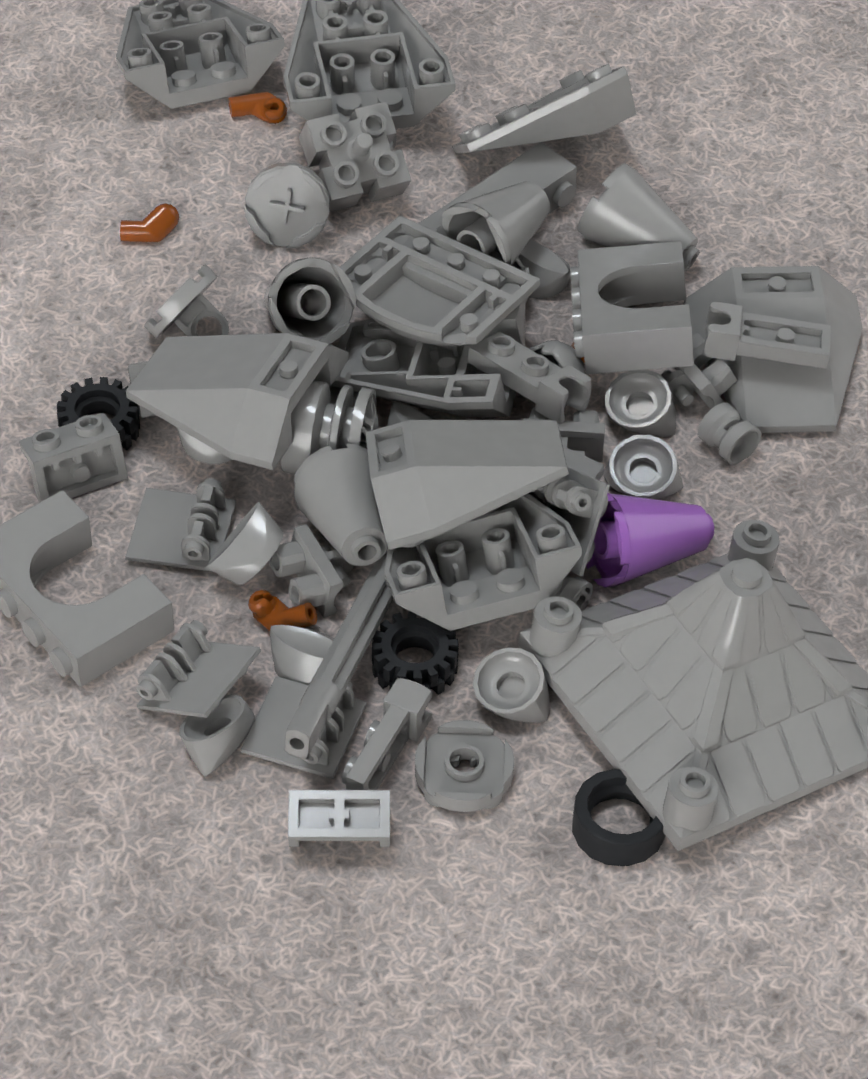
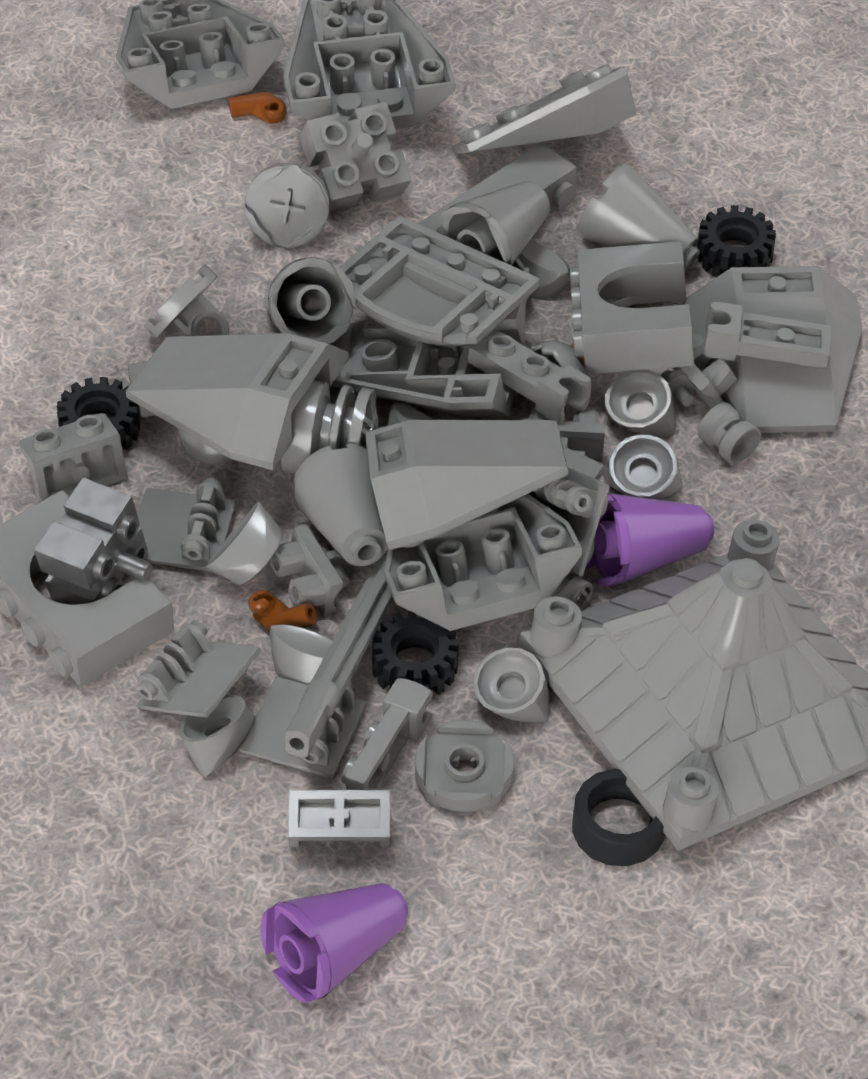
(93, 545): none -> flat silver brick
(153, 227): dark orange arm -> none
(330, 936): none -> medium lavender cone
(739, 227): none -> black tyre

